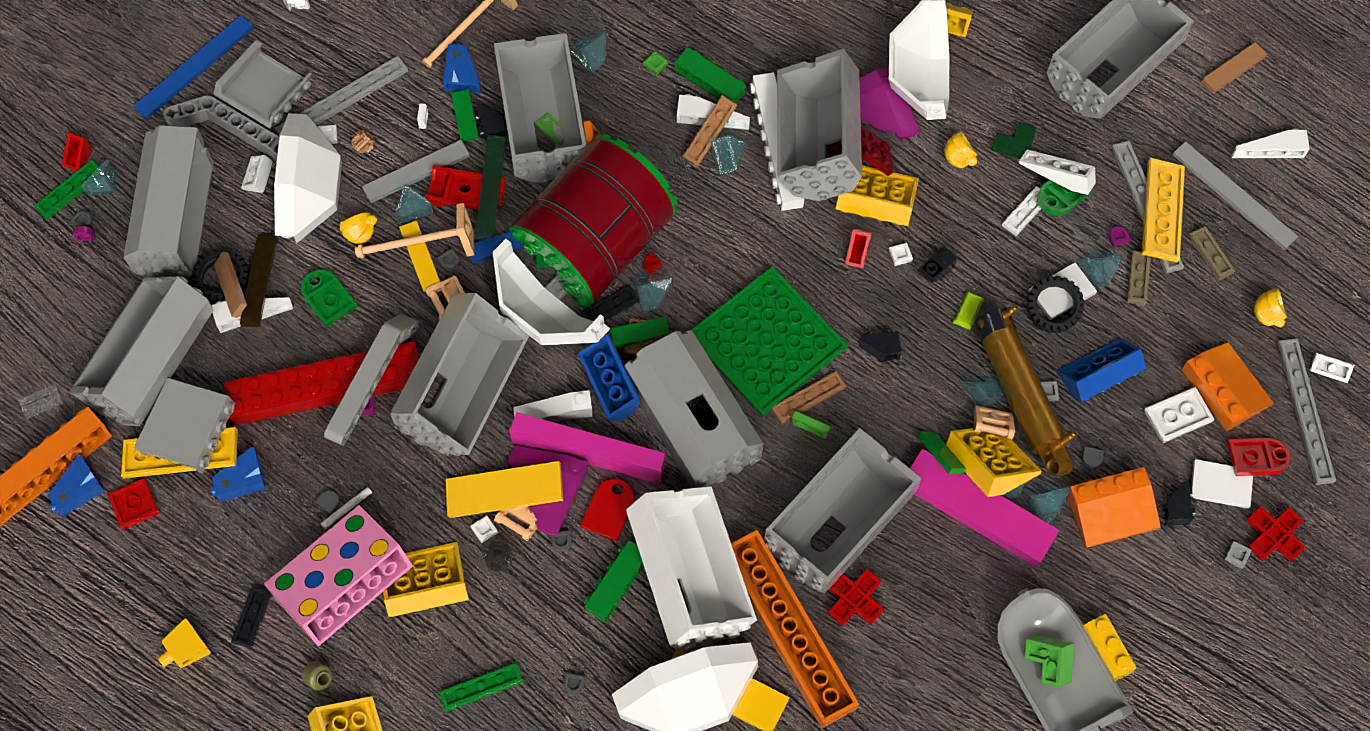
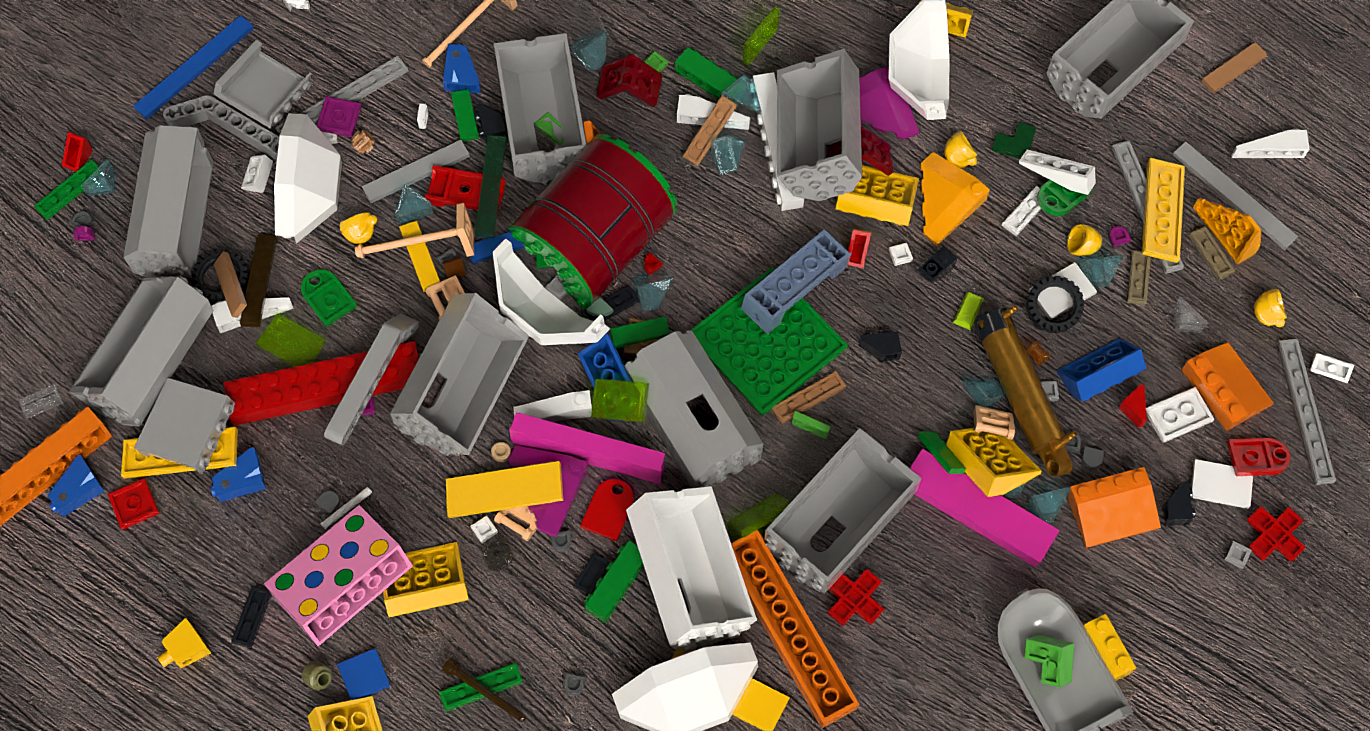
(290, 342): none -> clear neon green tile
(339, 116): none -> magenta tile
(364, 675): none -> blue tile
(452, 668): none -> dark brown piece
(454, 267): none -> reddish brown tile
(500, 452): none -> tan tile
(591, 573): none -> black tile
(599, 307): none -> sand green tile
(620, 400): none -> clear neon green tile
(628, 75): none -> dark red bracket
(744, 94): none -> clear light blue slope
(758, 515): none -> clear neon green tile
(761, 36): none -> clear neon green tile
(794, 280): none -> sand blue plate
(948, 196): none -> light orange slope
(1038, 353): none -> clear orange bush
(1074, 445): none -> dark grey tile
(1083, 240): none -> yellow piece
(1135, 406): none -> red slope
(1187, 319): none -> clear slope
(1233, 229): none -> light orange slope

